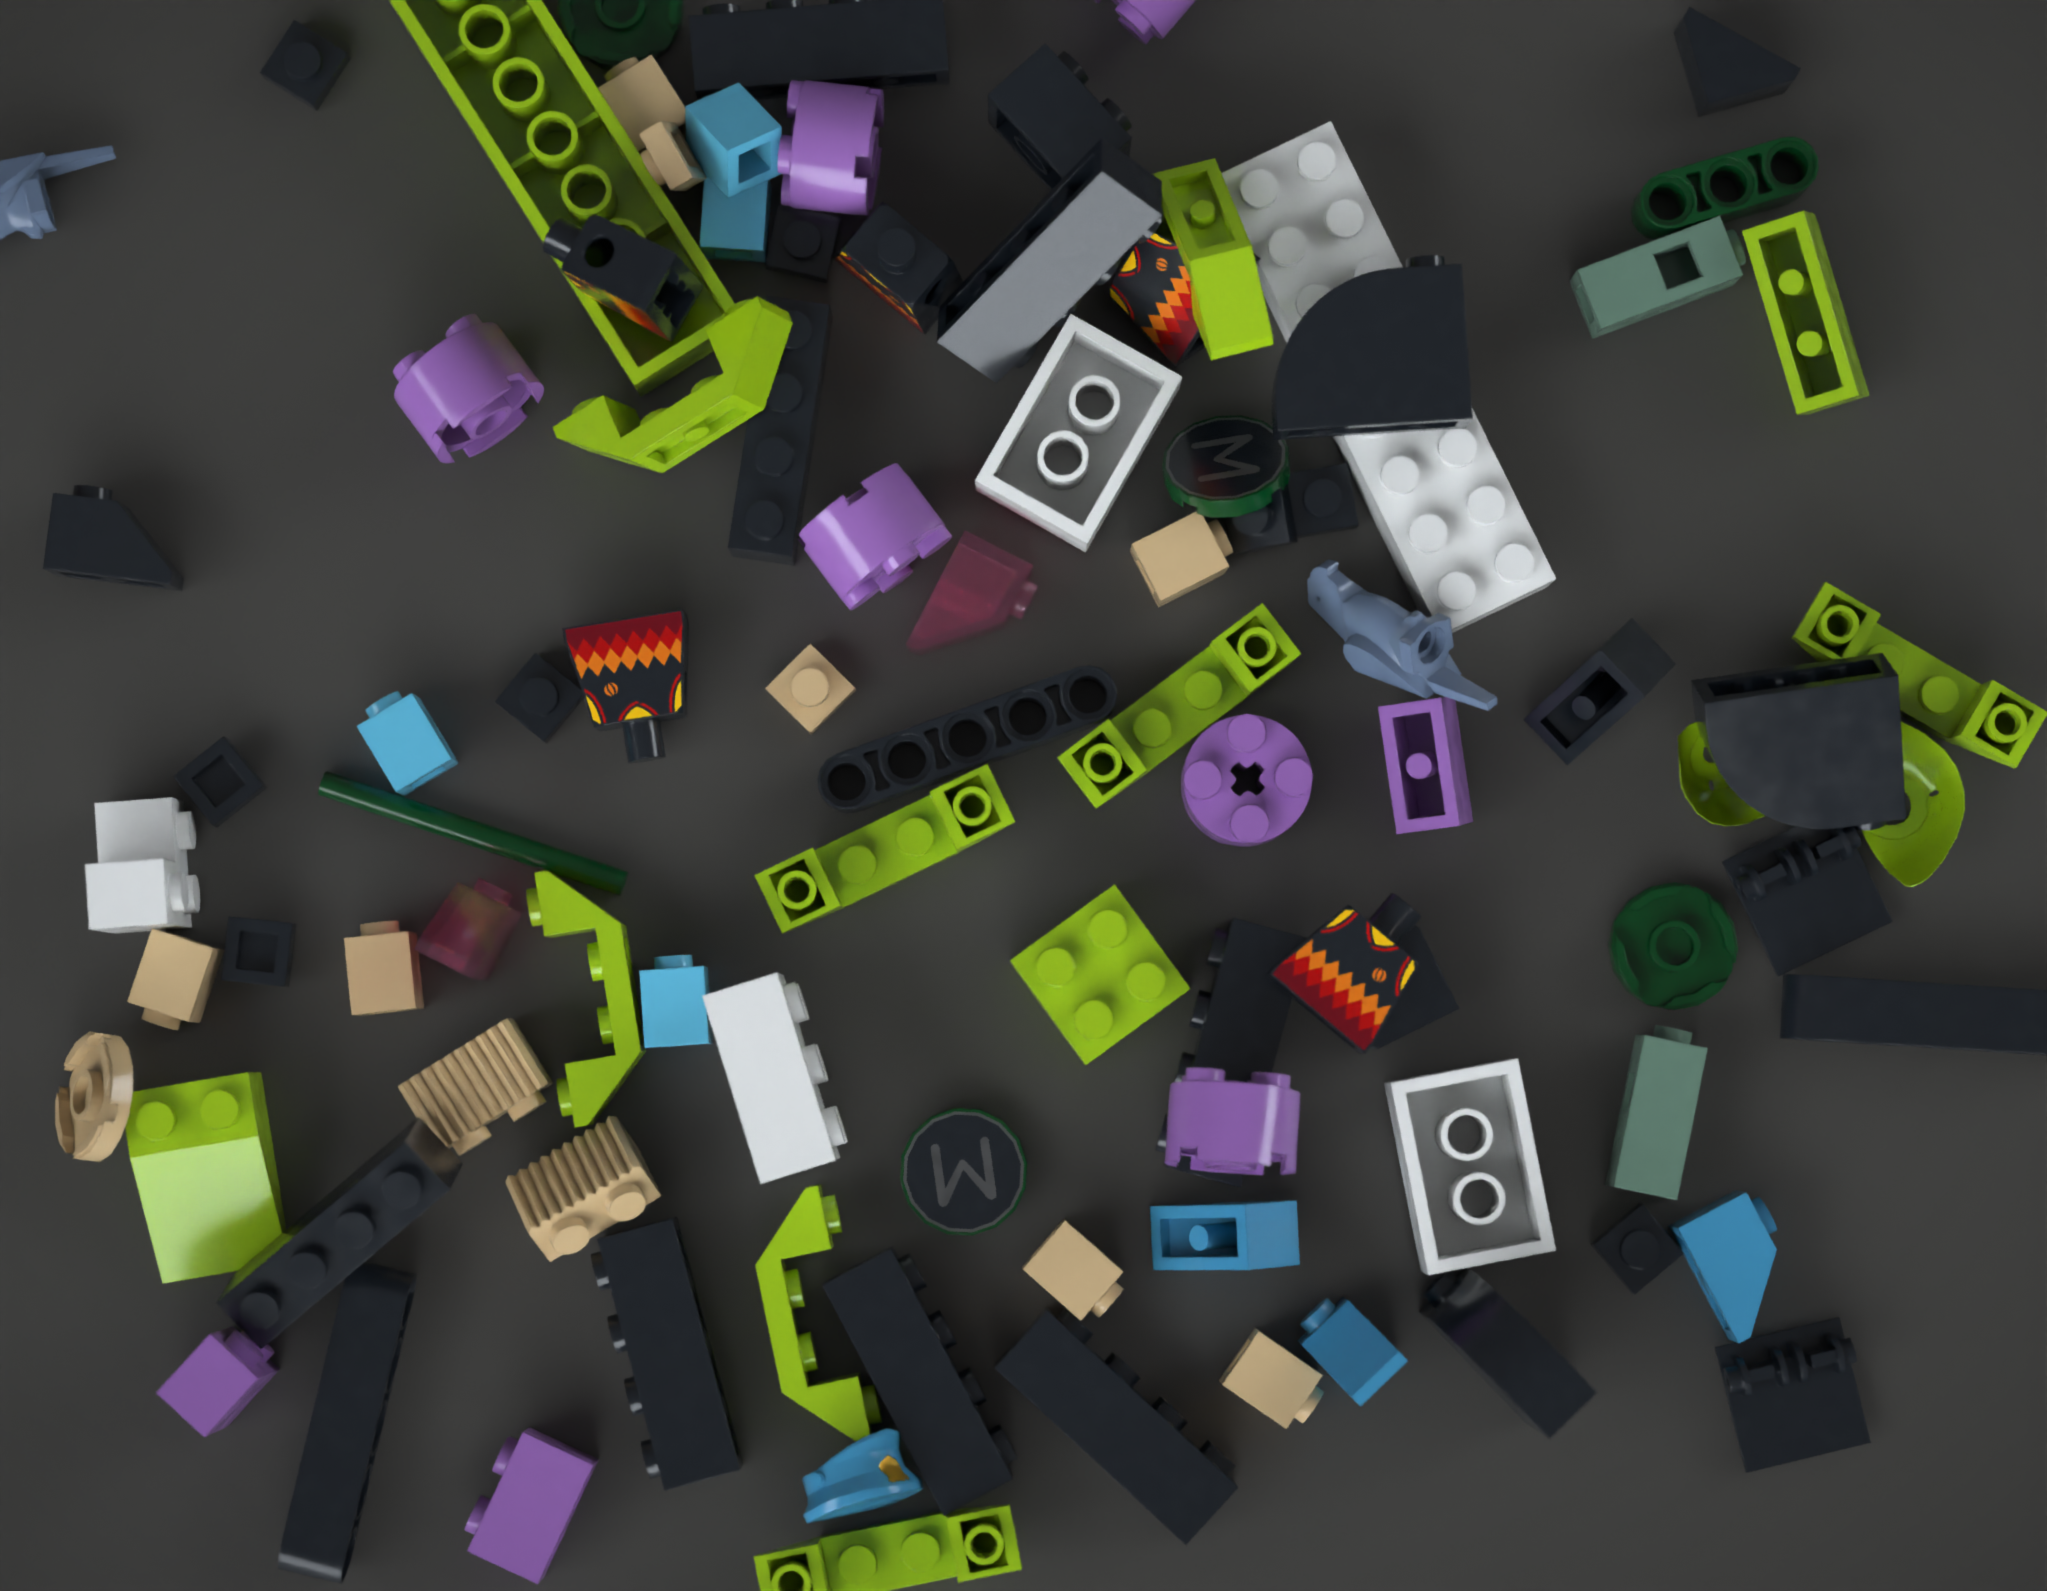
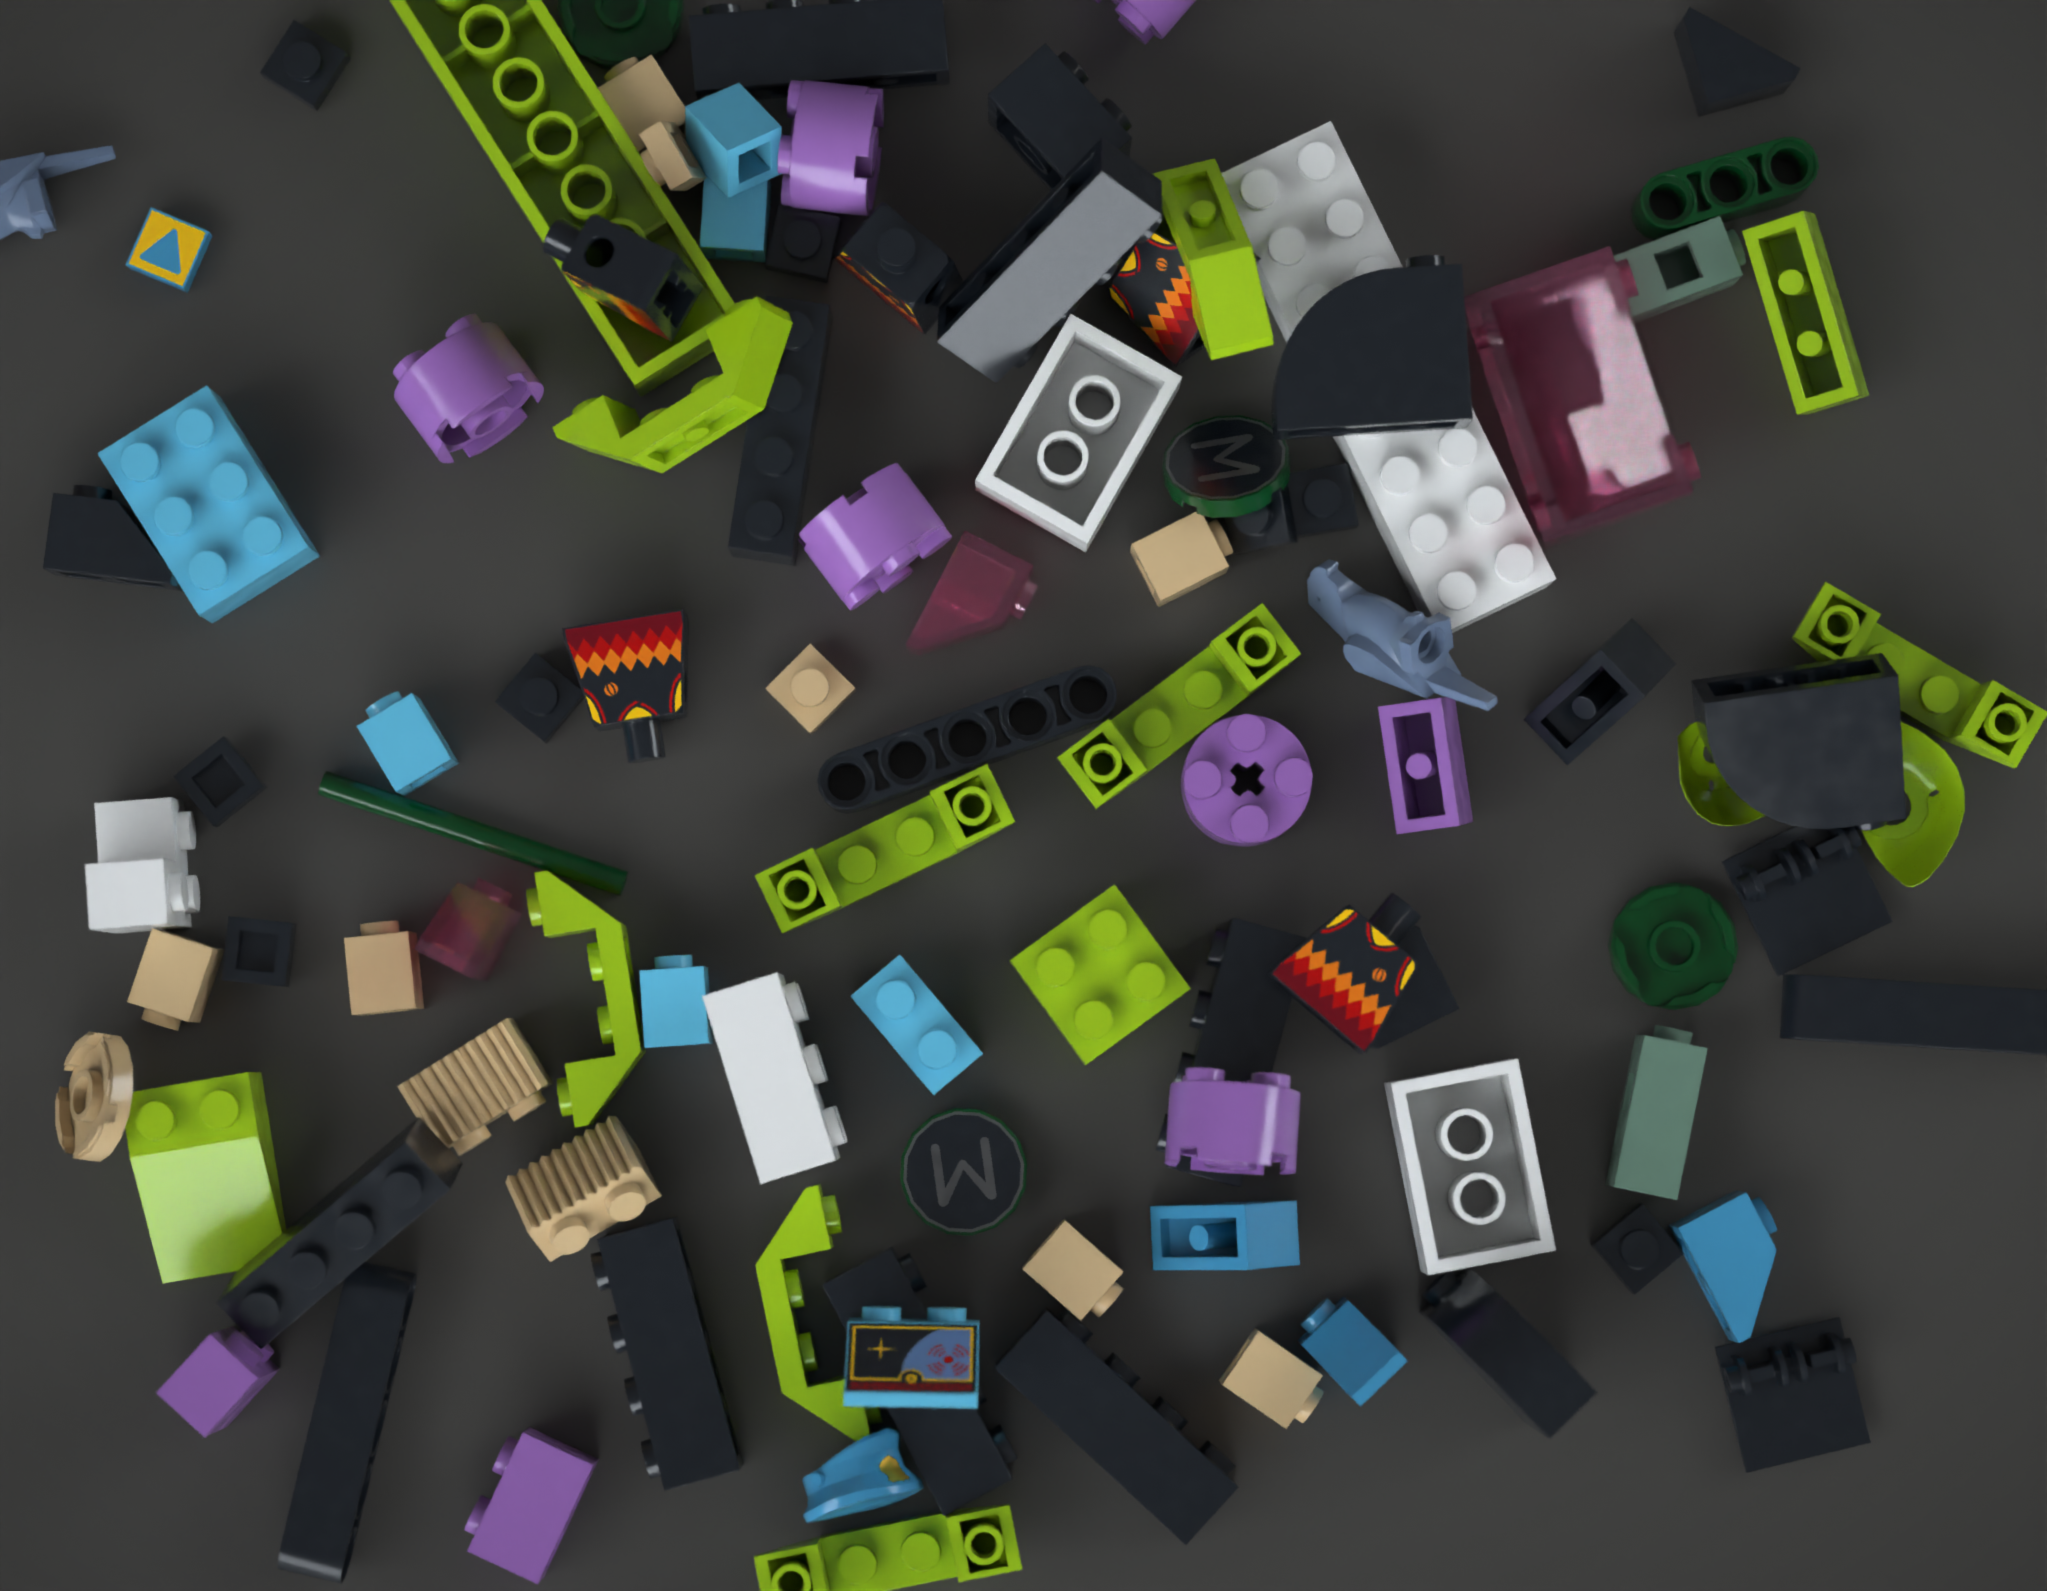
(169, 250): none -> tile
(208, 504): none -> medium azure brick
(912, 1359): none -> slope
(916, 1024): none -> medium azure brick
(1578, 397): none -> clear pink windscreen

